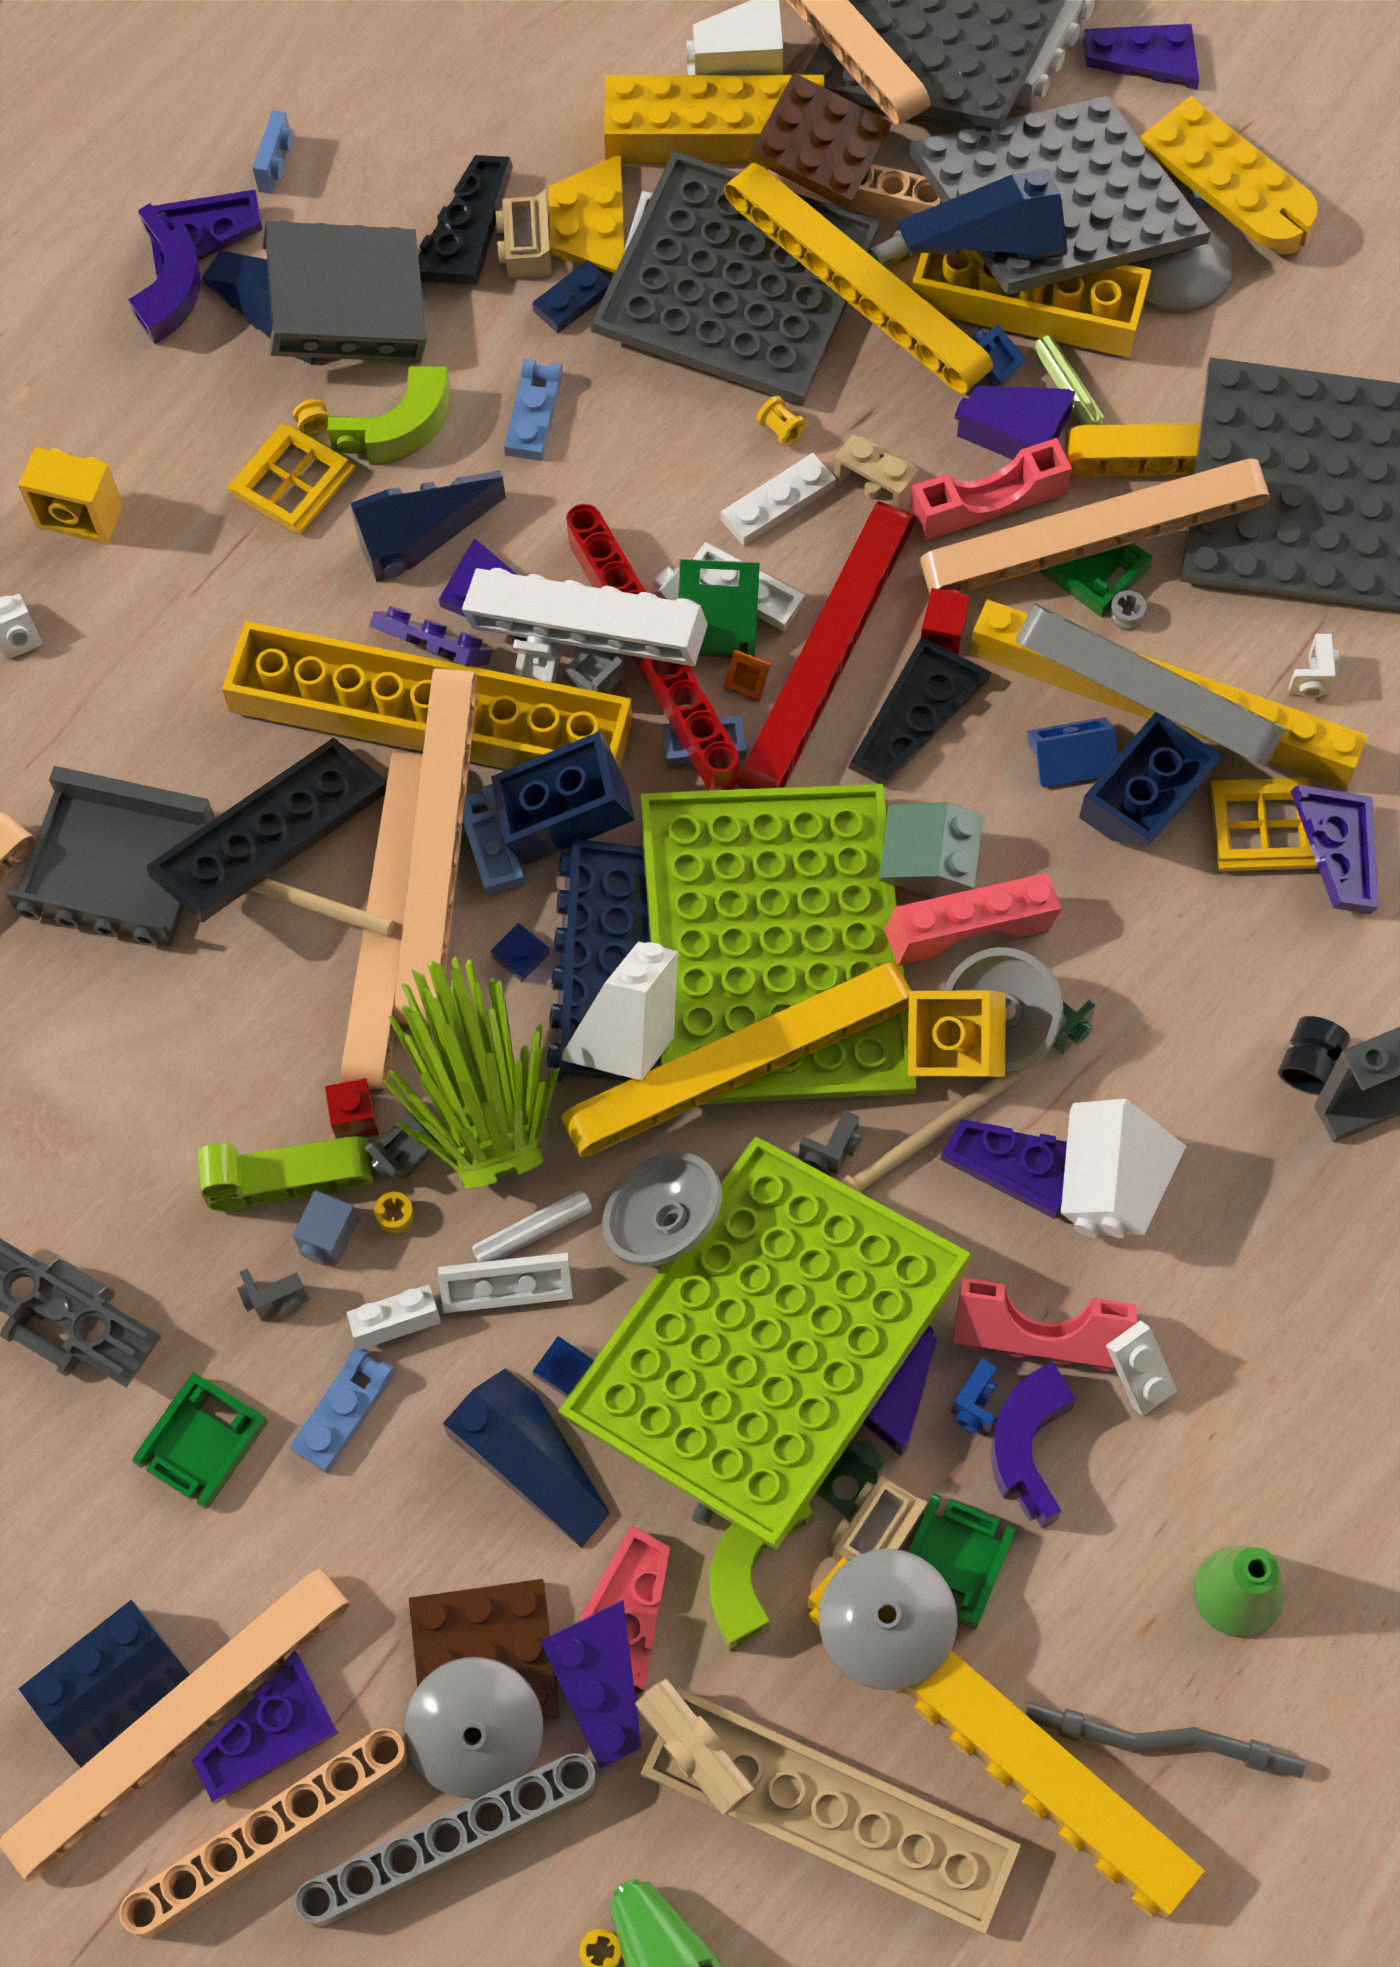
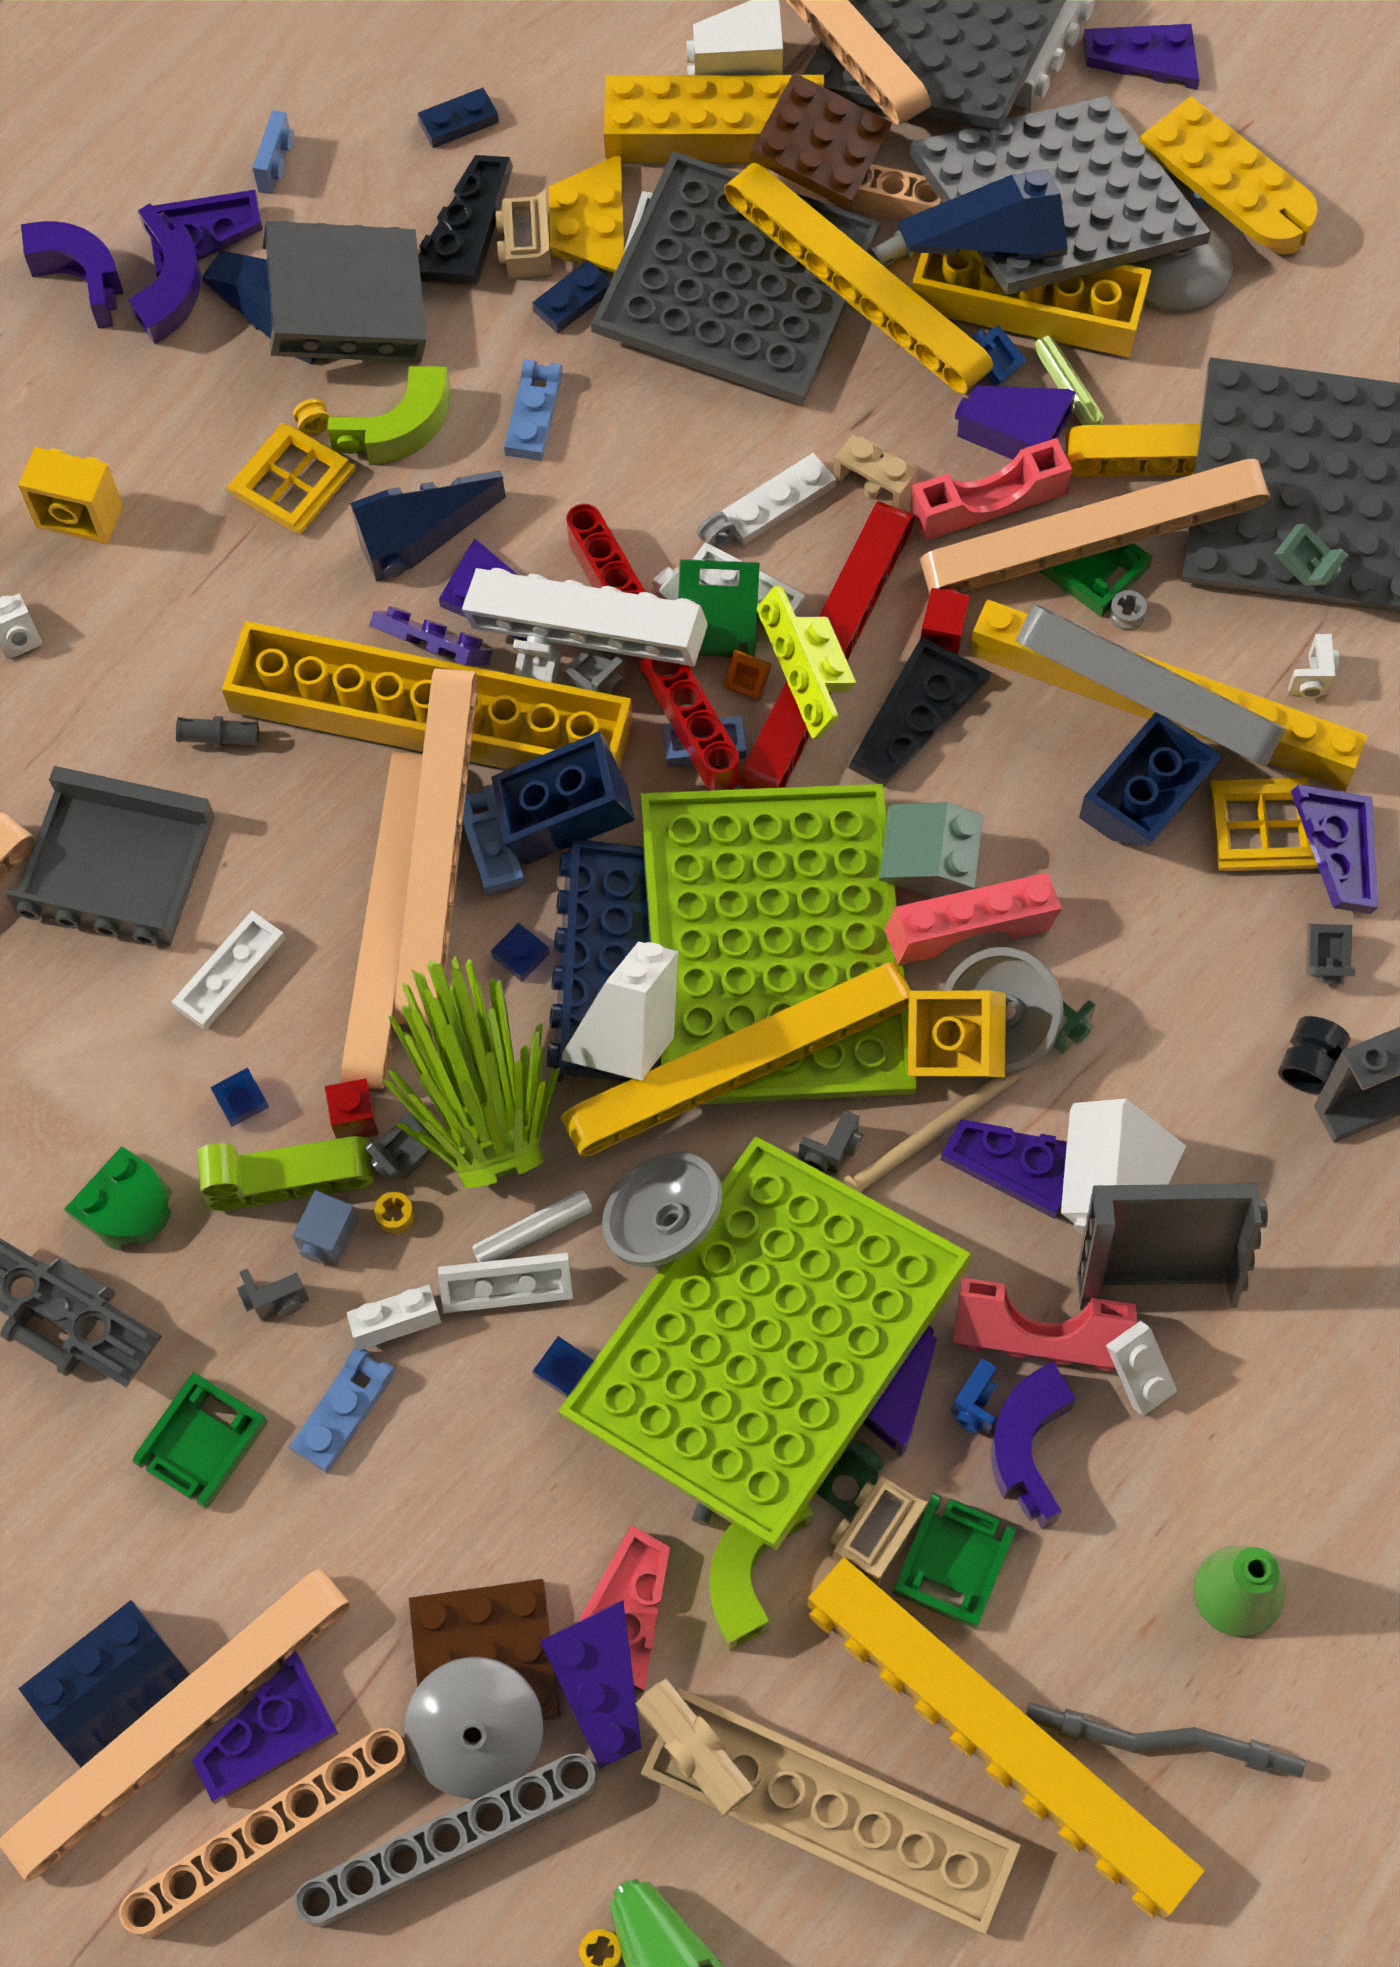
(72, 250): none -> dark purple arch
(123, 1202): none -> green slope
(217, 731): none -> dark grey pin
(228, 970): none -> white plate
(239, 1097): none -> clear blue plate
(267, 829): black plate -> none
(325, 906): tan bar -> none
(458, 117): none -> dark blue plate
(521, 1445): dark blue wedge -> none
(716, 530): none -> light grey bush
(781, 421): yellow bush -> none
(808, 658): none -> neon yellow bracket
(896, 1652): light grey dish -> none
(1073, 750): blue panel -> none
(1170, 1236): none -> dark grey panel
(1310, 557): none -> sand green bracket
(1329, 952): none -> dark grey bracket

